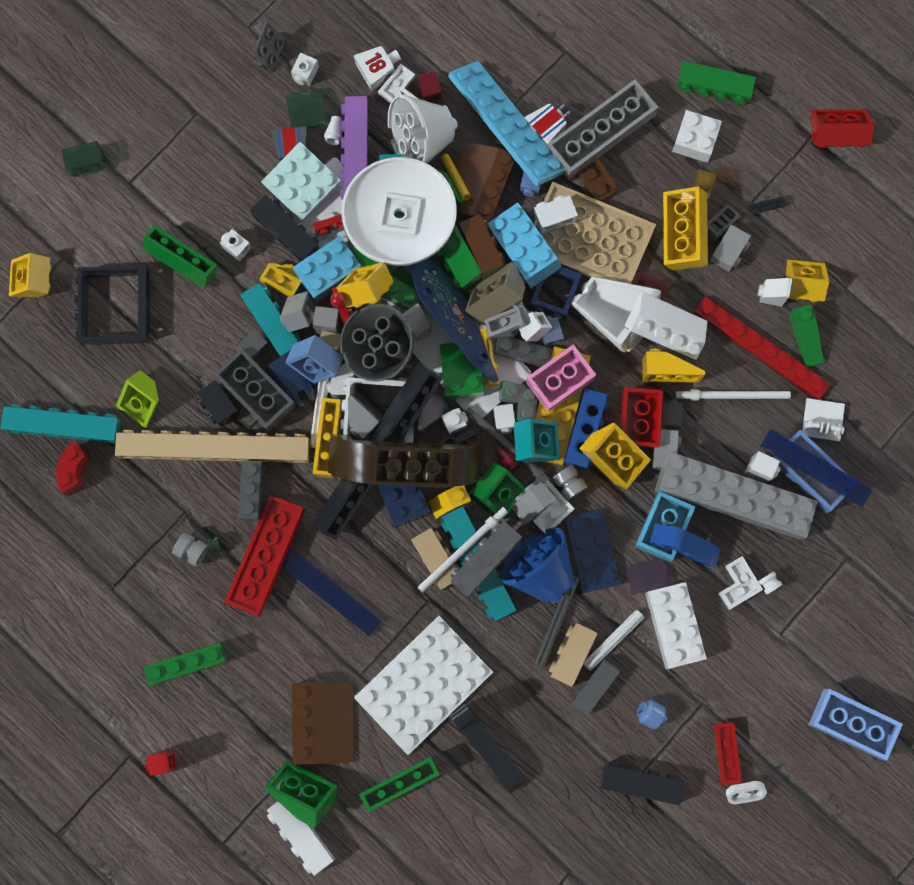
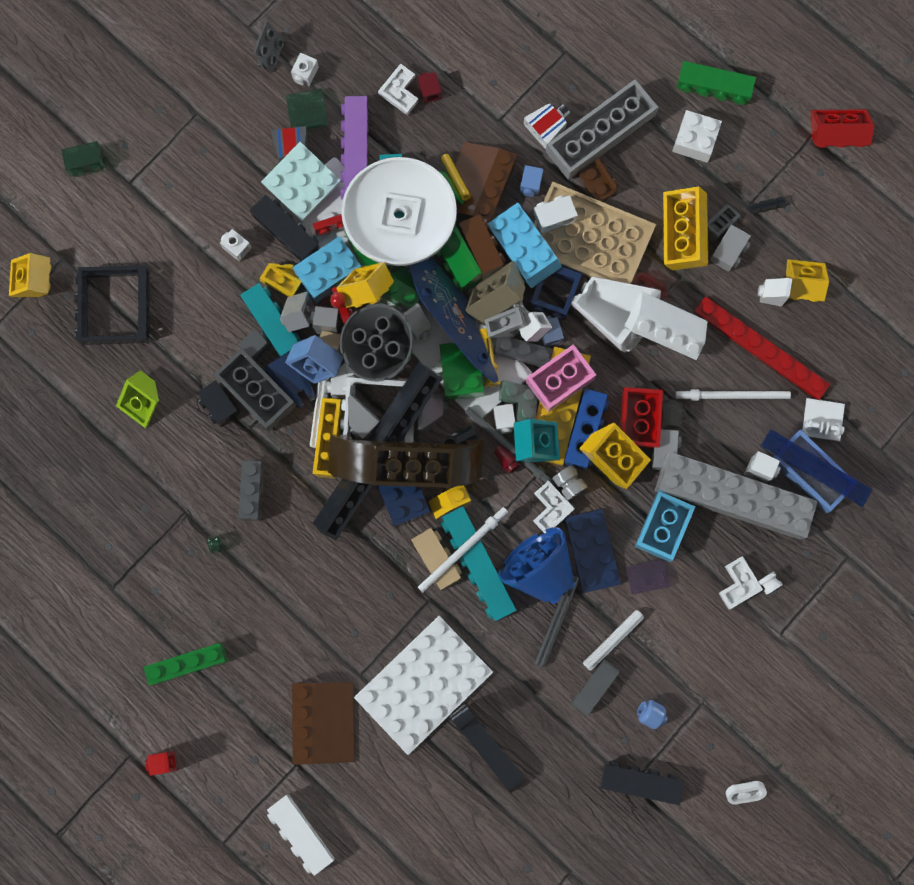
(60, 424): teal brick -> none
(70, 468): red brick -> none
(179, 256): green brick -> none
(190, 549): light grey wheel -> none
(212, 447): tan brick -> none
(265, 556): red plate -> none
(302, 793): green slope -> none
(330, 592): clear blue tile -> none
(333, 133): white cone -> none
(376, 66): white torso -> none
(399, 784): green brick -> none
(419, 127): white cone -> none
(454, 421): white brick -> none
(486, 559): flat silver brick -> none
(498, 489): green slope -> none
(506, 123): medium azure plate -> none
(533, 502): light grey brick -> none
(572, 654): tan brick -> none
(665, 367): yellow slope -> none
(675, 625): white brick -> none
(685, 544): blue beam -> none
(705, 181): clear yellow brick -> none
(727, 753): red plate -> none
(807, 335): green slope -> none
(855, 724): light blue brick -> none

